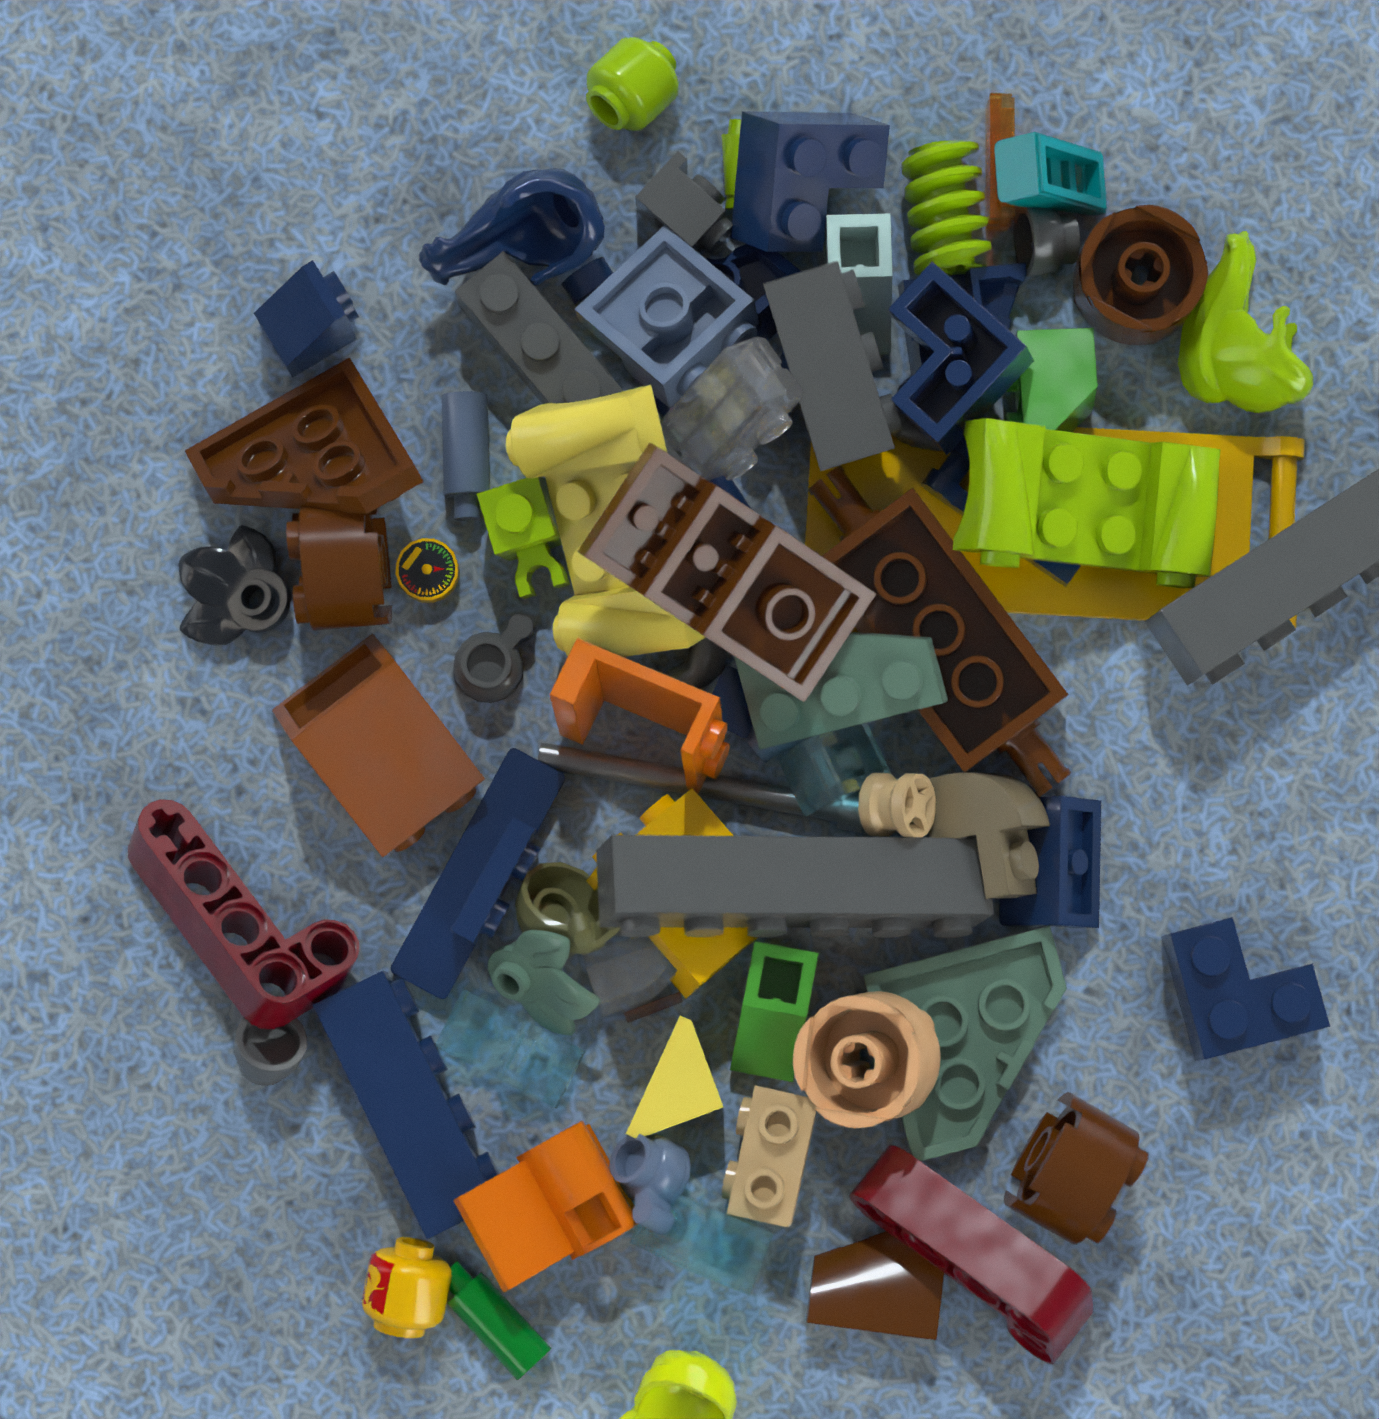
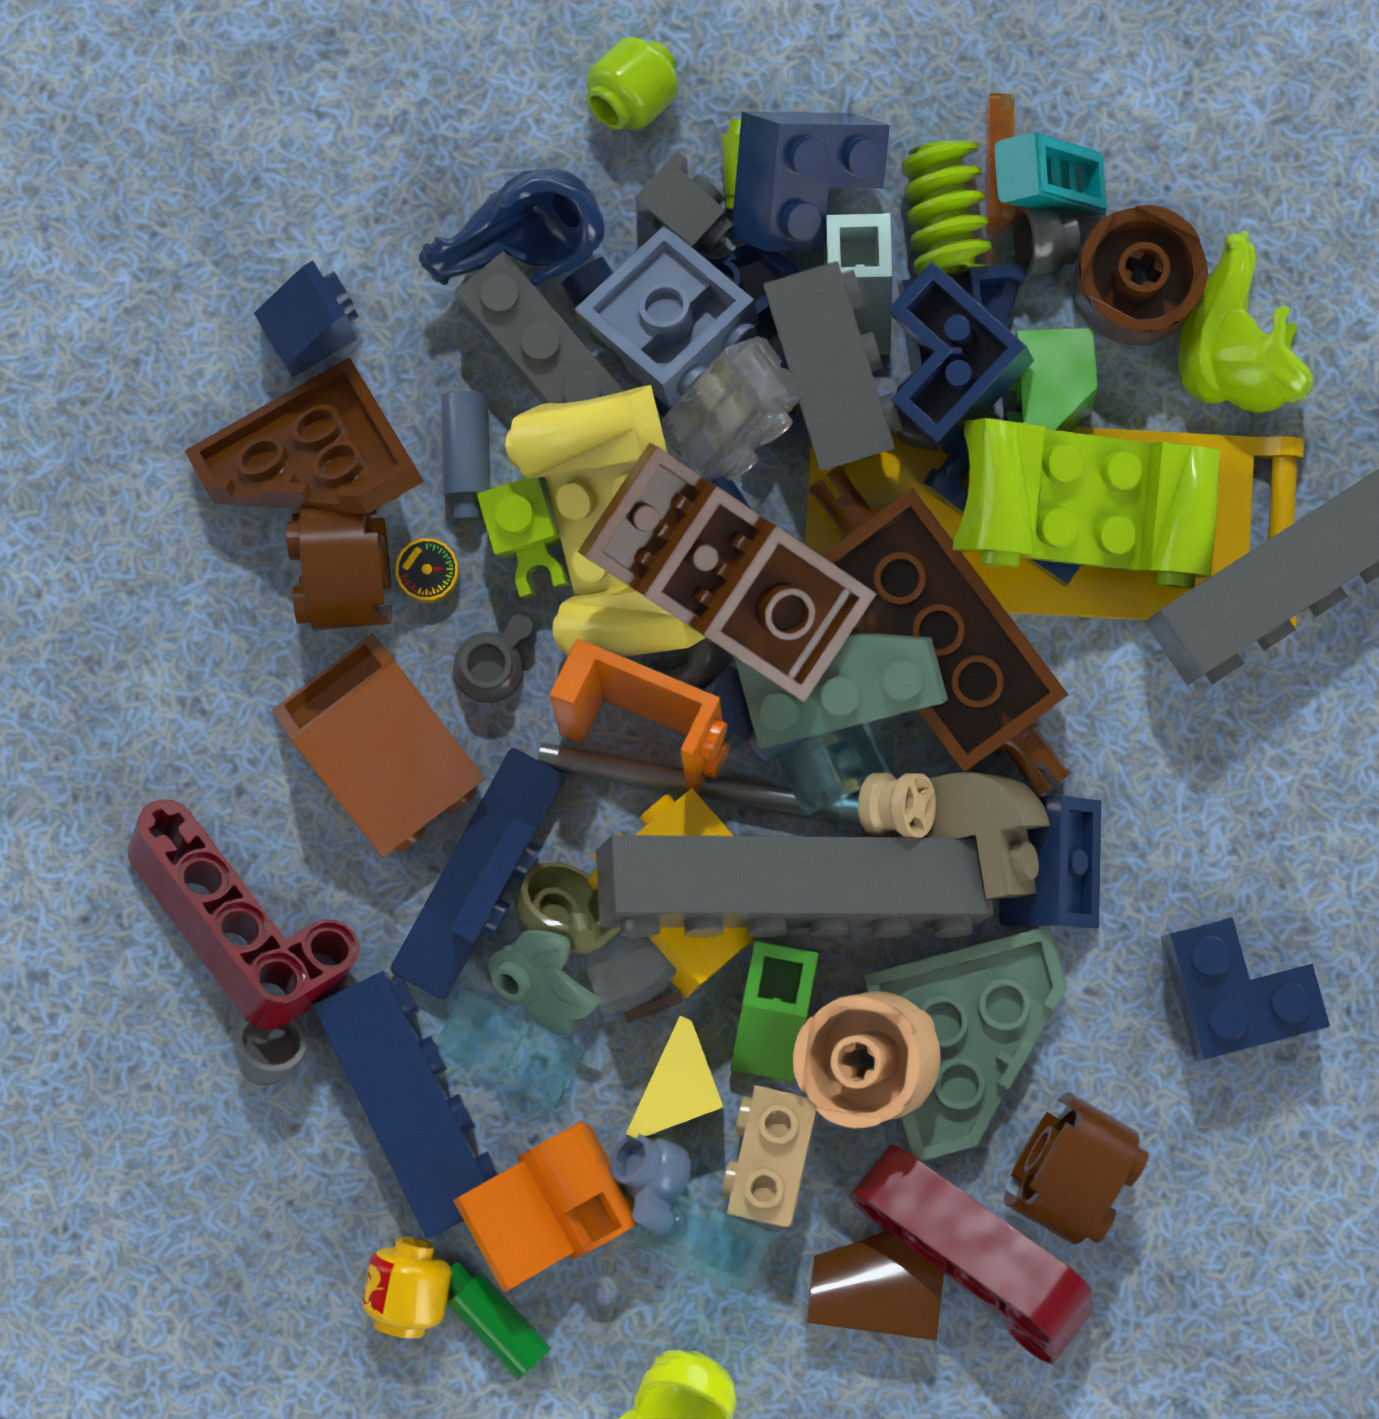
(223, 586): black plate -> none

